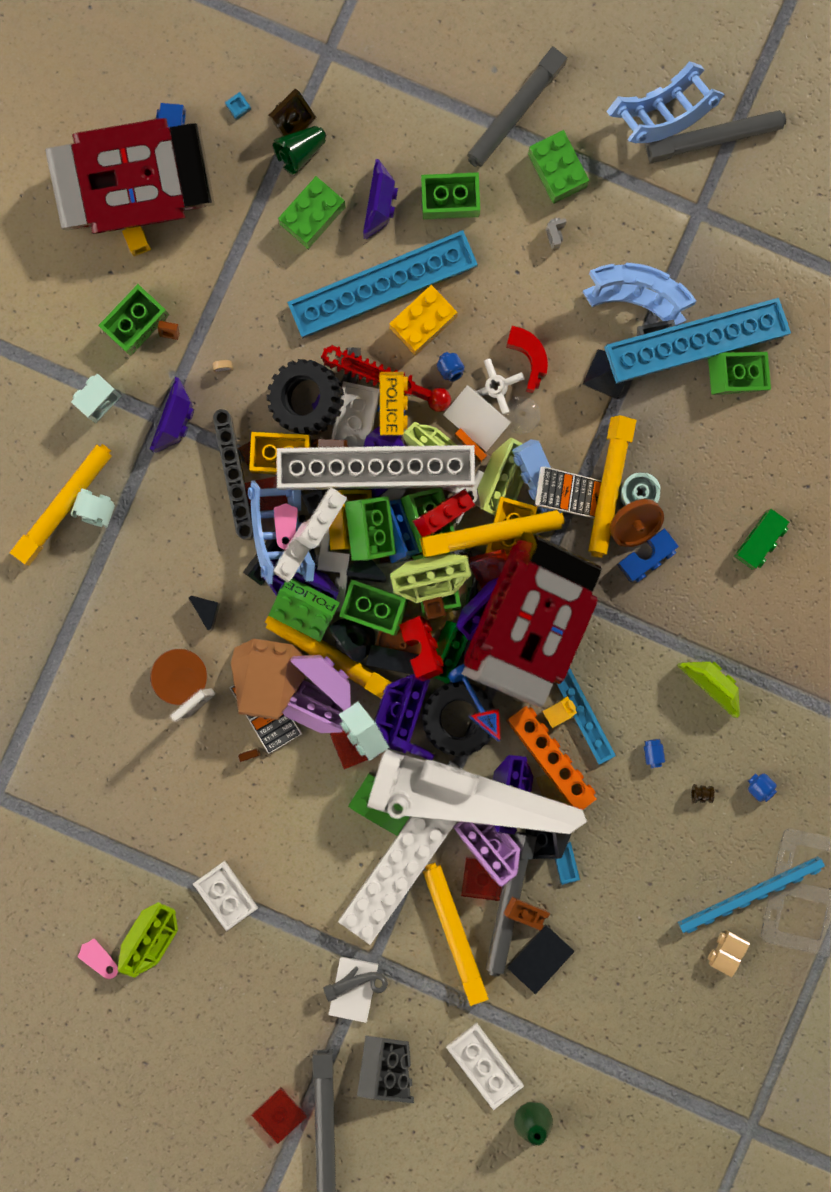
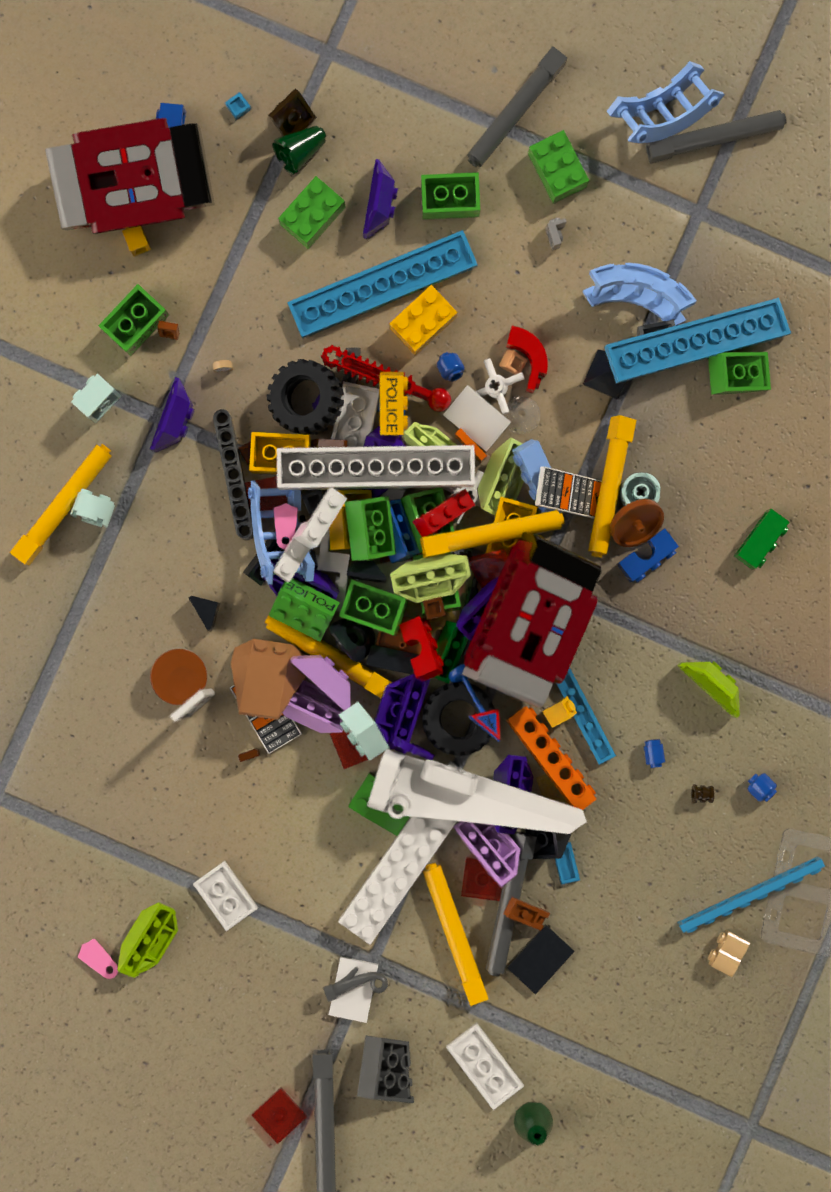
(513, 362): none -> light nougat slope

